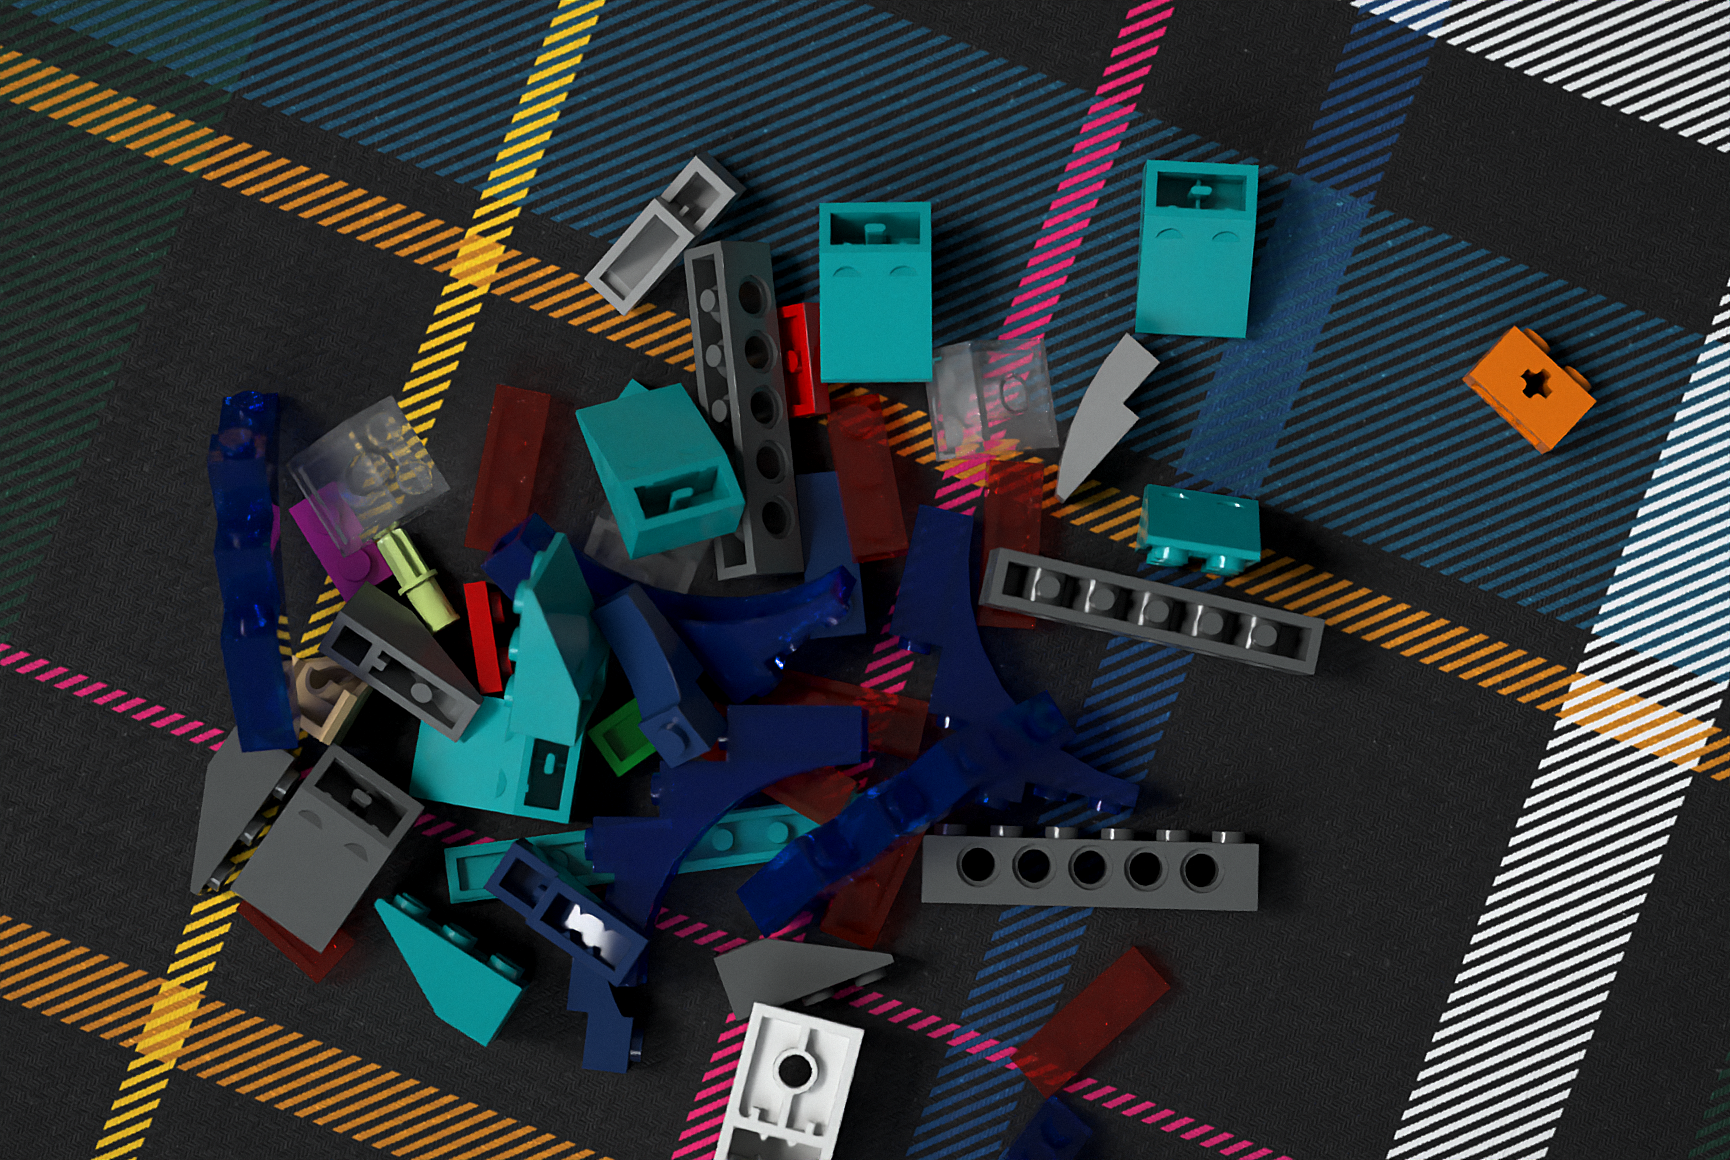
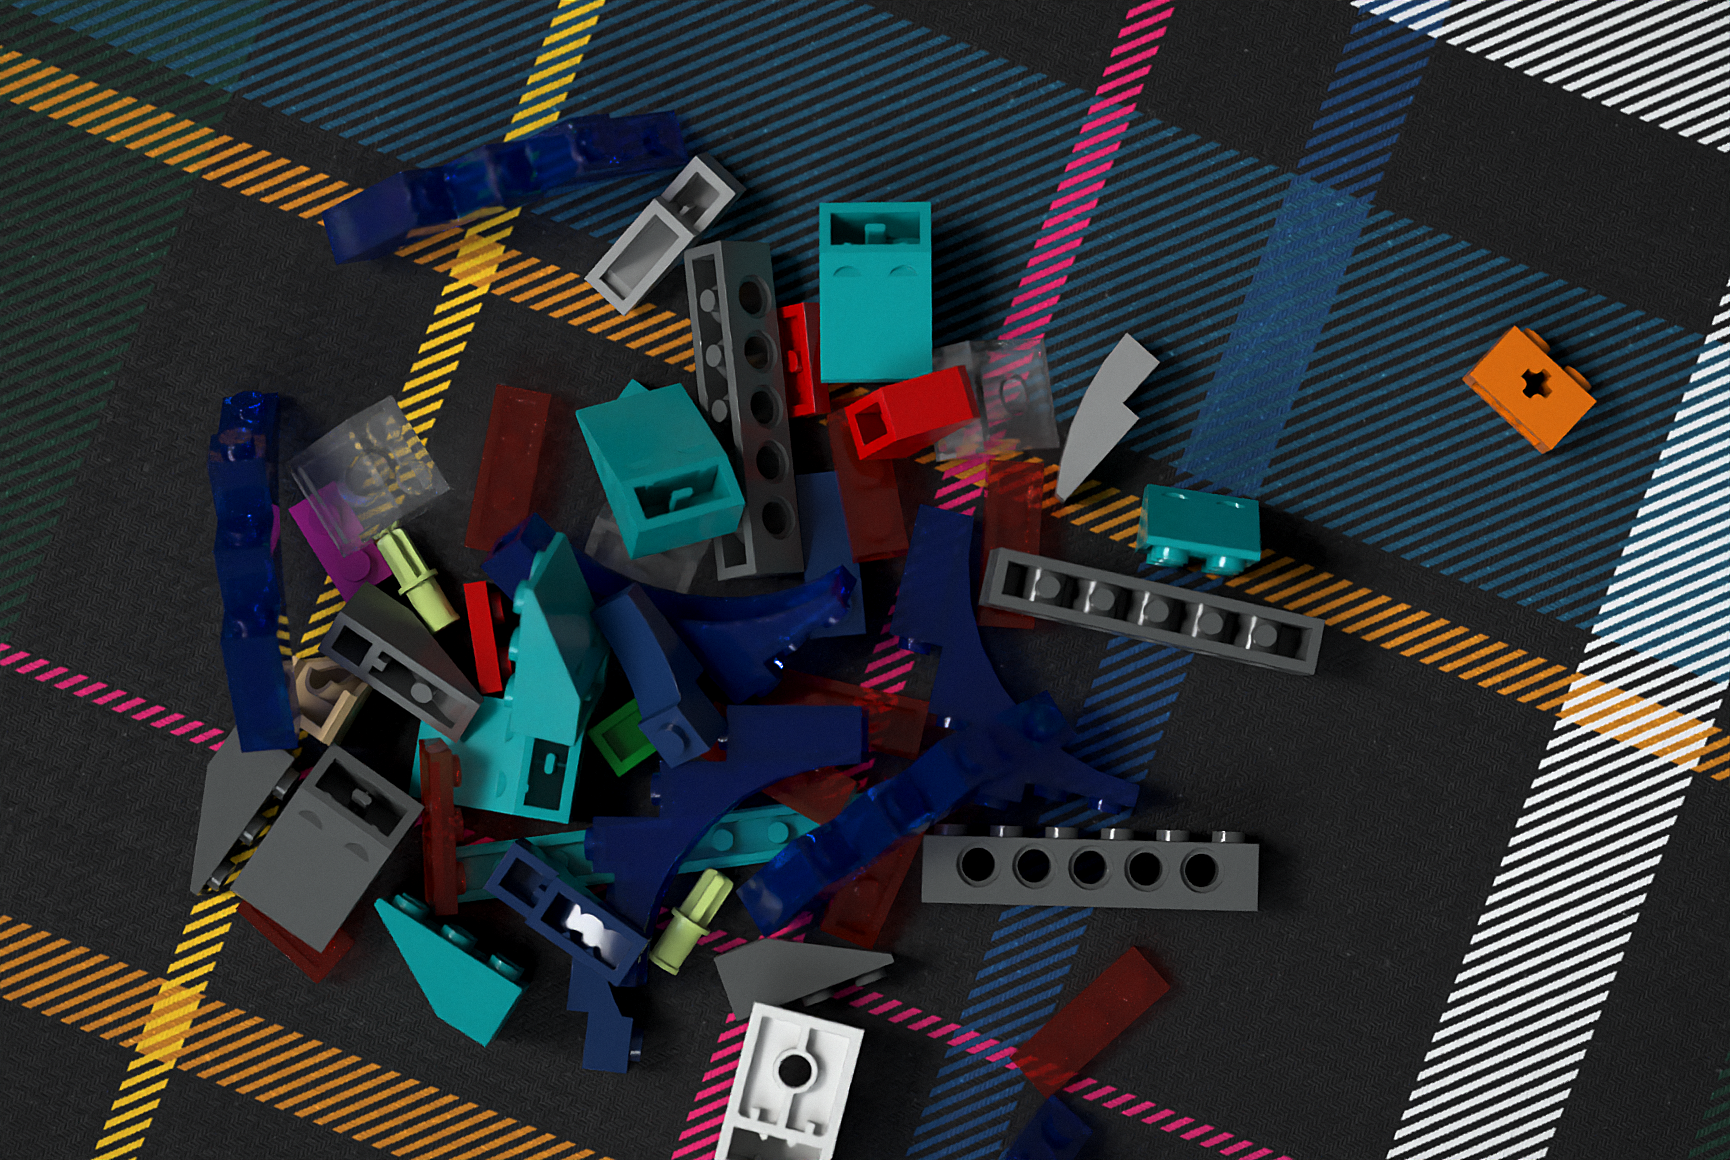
(441, 826): none -> clear red plate
(501, 177): none -> clear blue arch
(691, 920): none -> yellowish green axle
(912, 414): none -> red slope
(1195, 248): teal slope -> none

